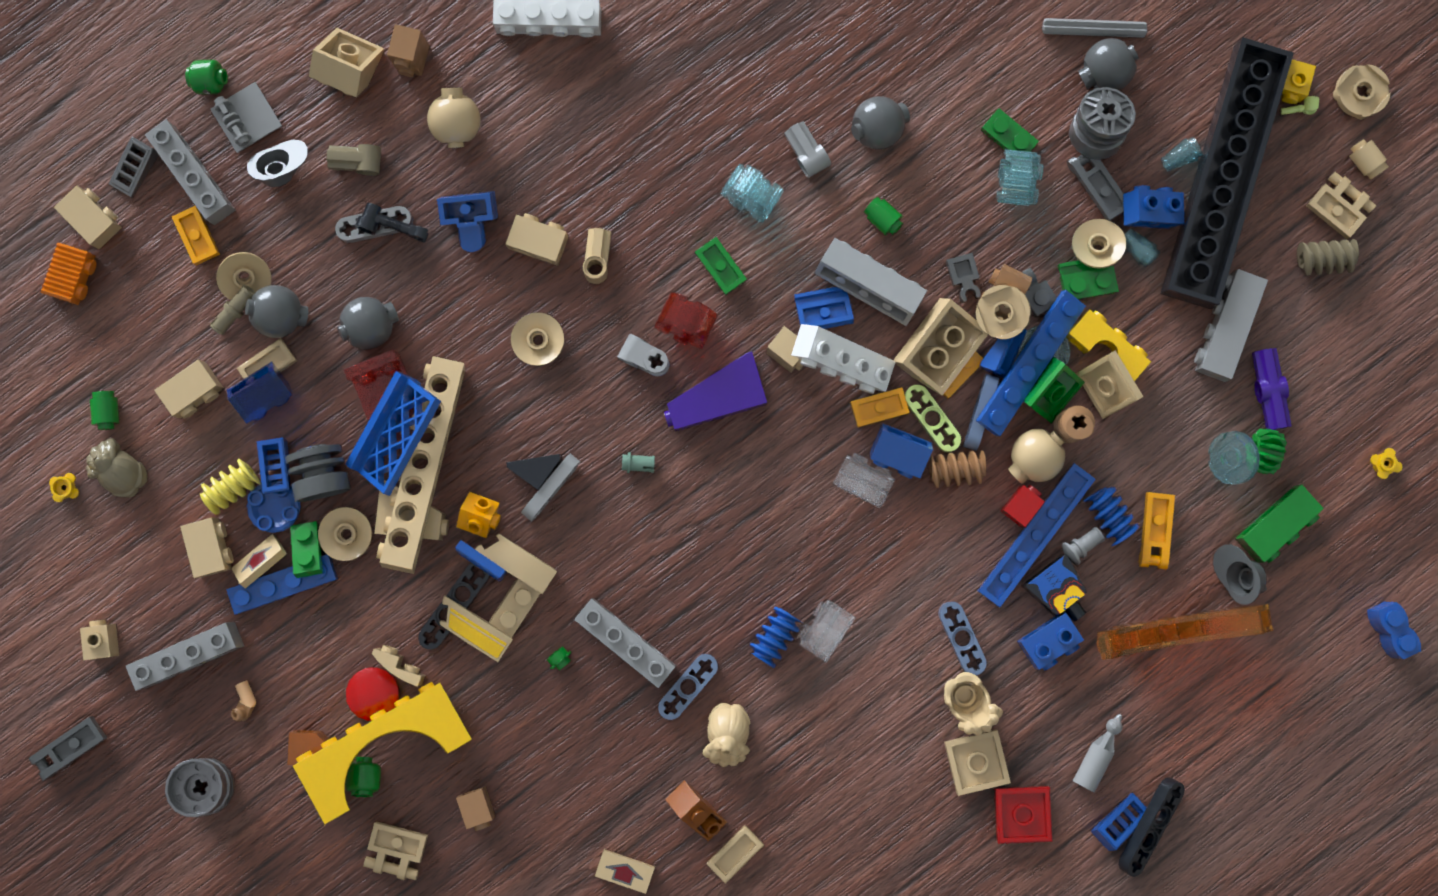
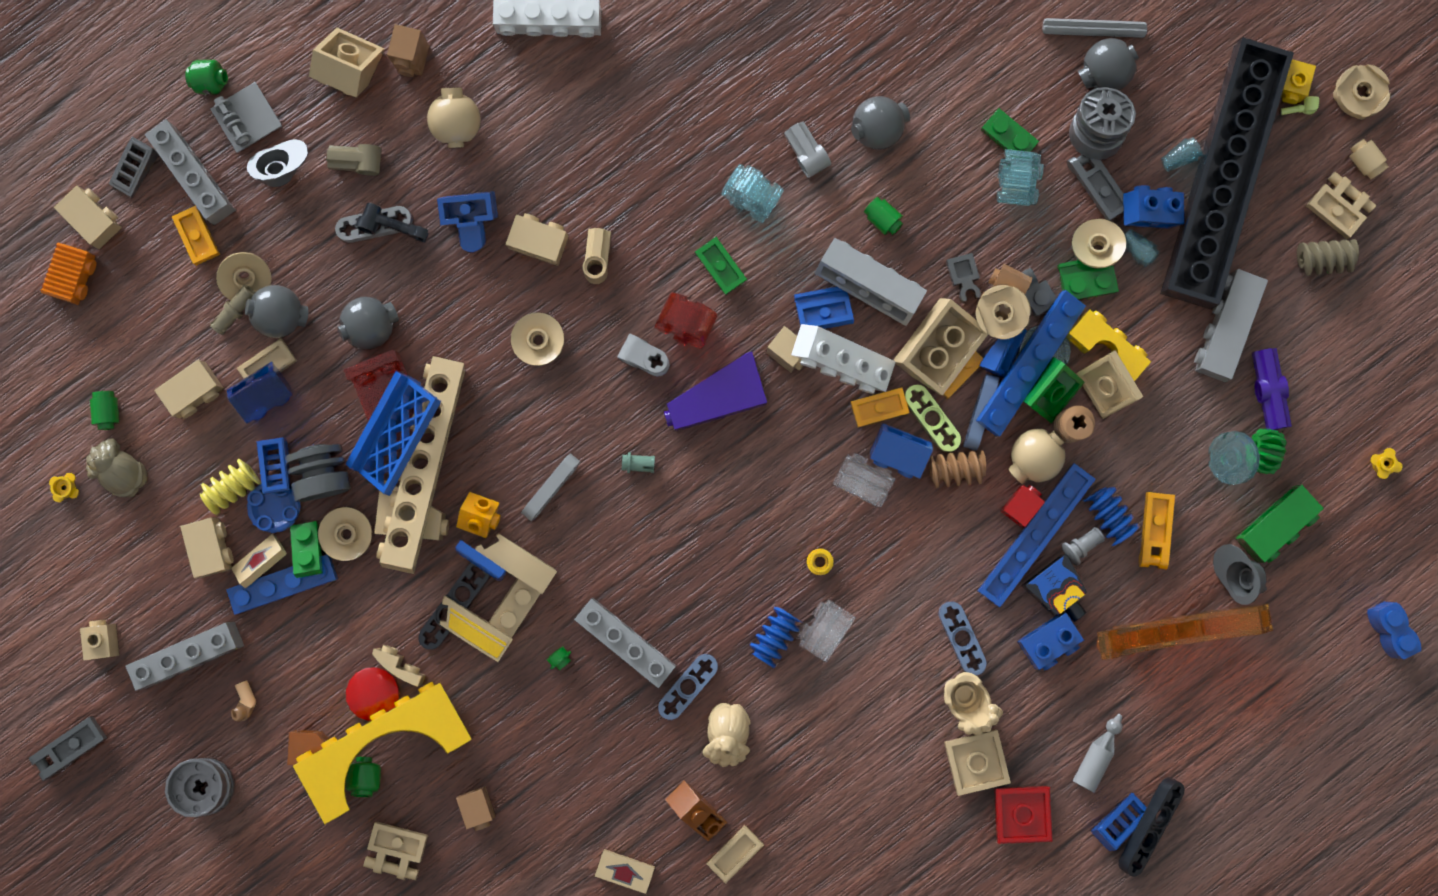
(535, 470): black slope -> none
(820, 553): none -> yellow plate

